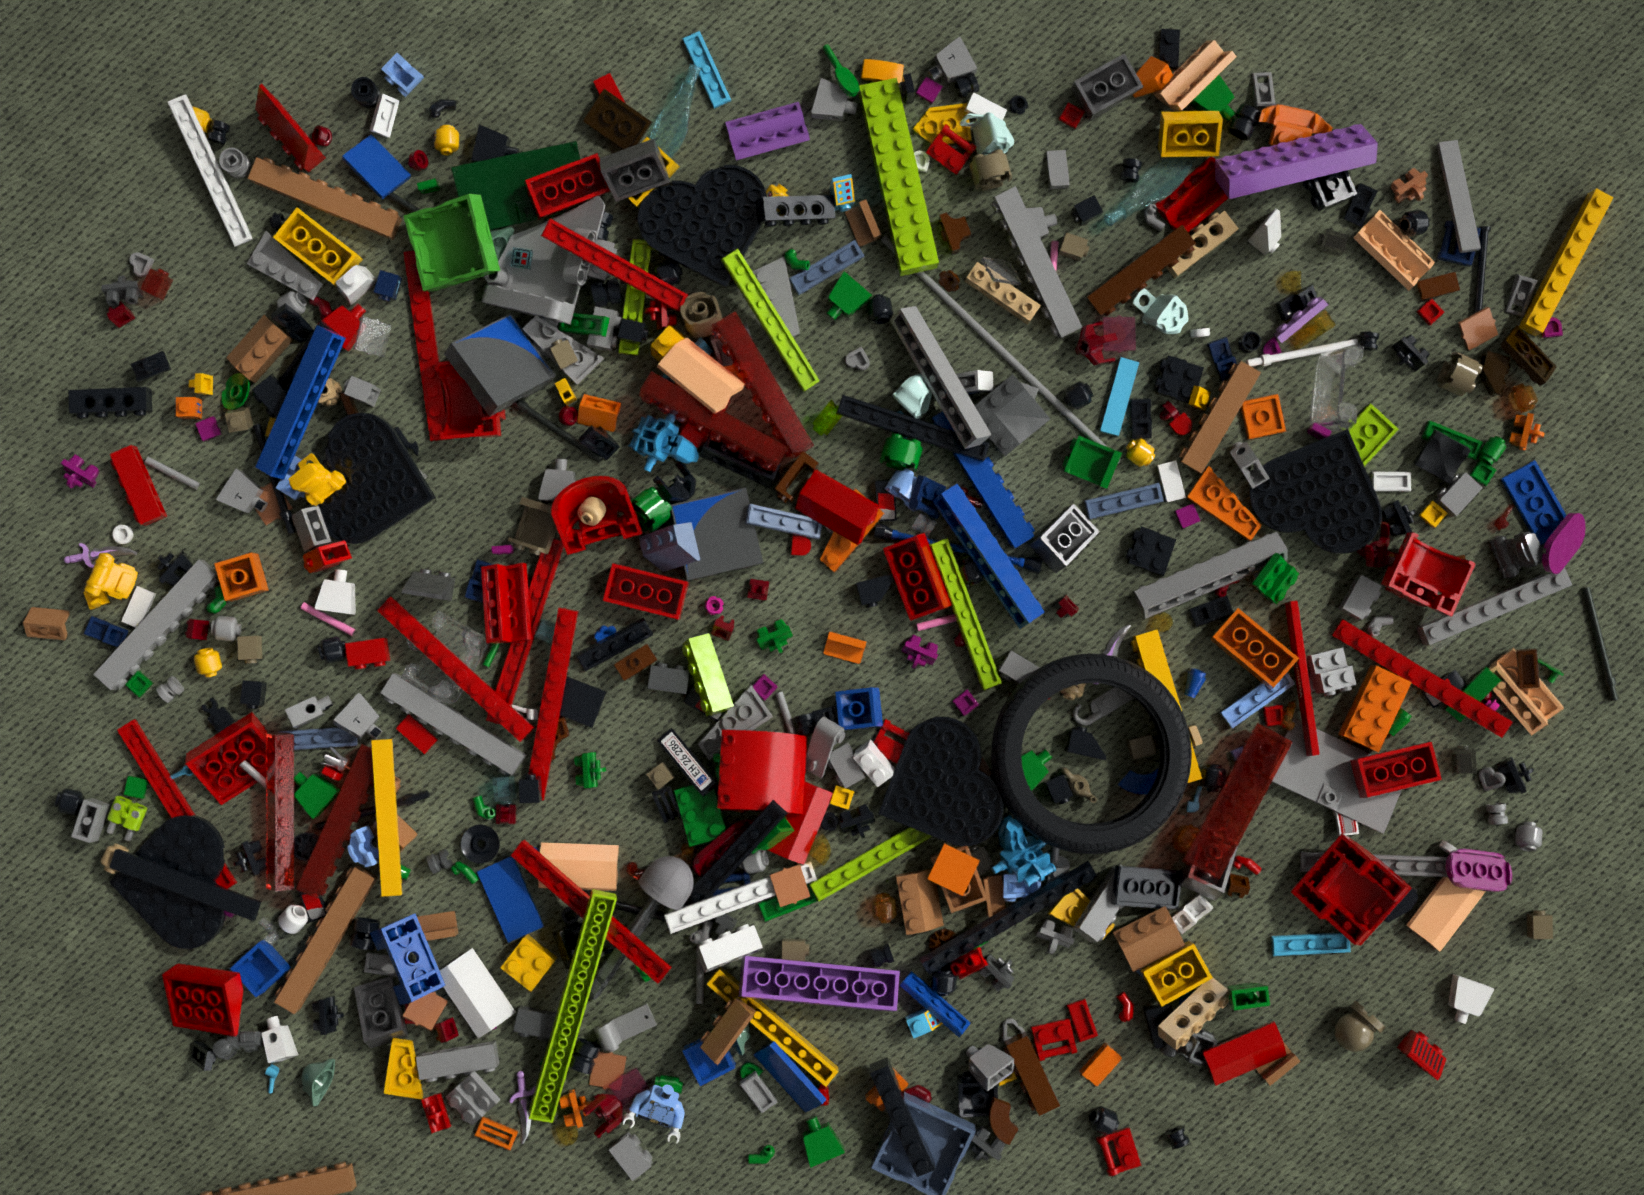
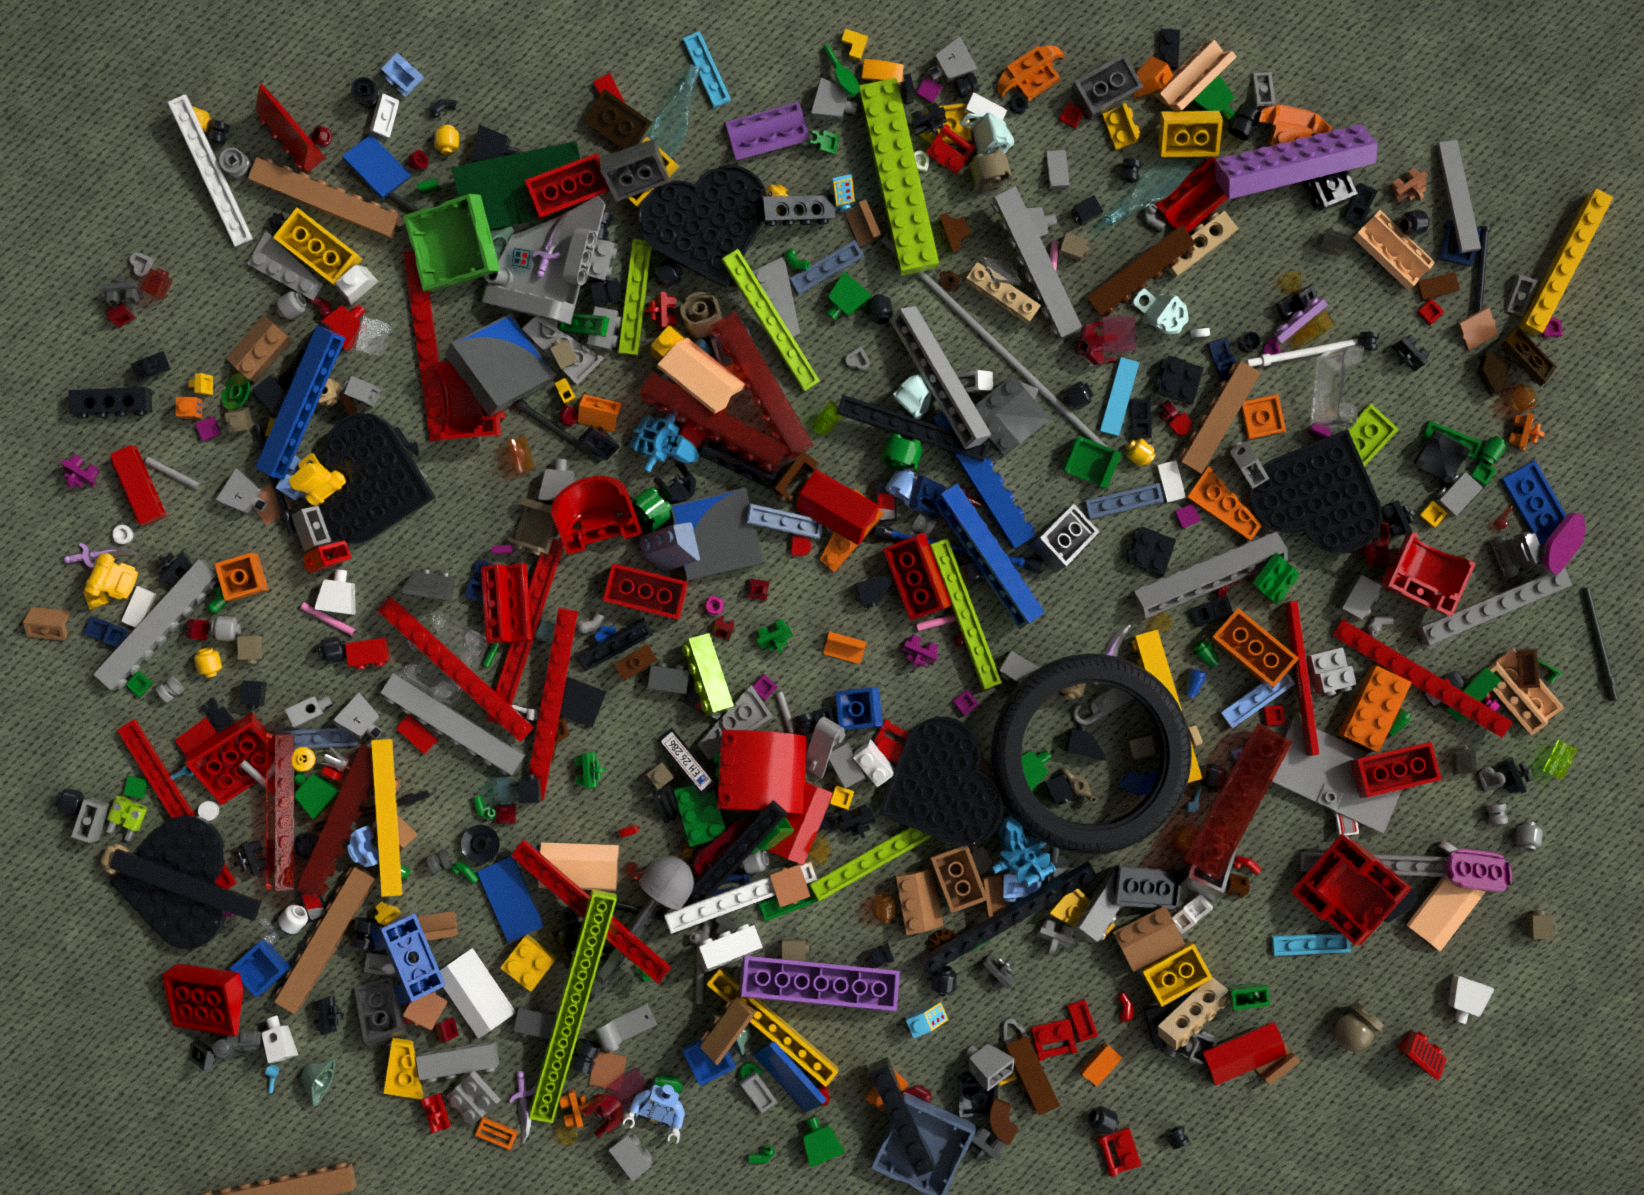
(196, 735): none -> red tile
(208, 810): none -> white tile
(295, 324): black slope -> none
(310, 759): none -> yellow head
(386, 913): none -> yellow tile
(387, 286): dark blue brick -> none
(521, 454): none -> clear orange hips
(550, 245): none -> piece
(590, 626): none -> light grey arm
(591, 511): tan head -> none
(614, 265): red tile -> none
(628, 831): none -> red tile
(633, 332): black brick -> none
(825, 140): none -> green plate
(857, 41): none -> yellow piece
(930, 121): none -> black hips
(935, 1004): blue tile -> none
(953, 869): orange tile -> none
(968, 963): red hips -> none
(1031, 72): none -> orange plate
(1067, 607): dark red tile -> none
(1121, 126): none -> yellow bracket
(1199, 398): yellow plate -> none
(1206, 653): none -> green cone
(1267, 234): white wedge -> none
(1288, 715): clear orange arm -> none
(1391, 481): white tile -> none
(1459, 374): dark tan brick -> none
(1560, 760): none -> clear neon green hips

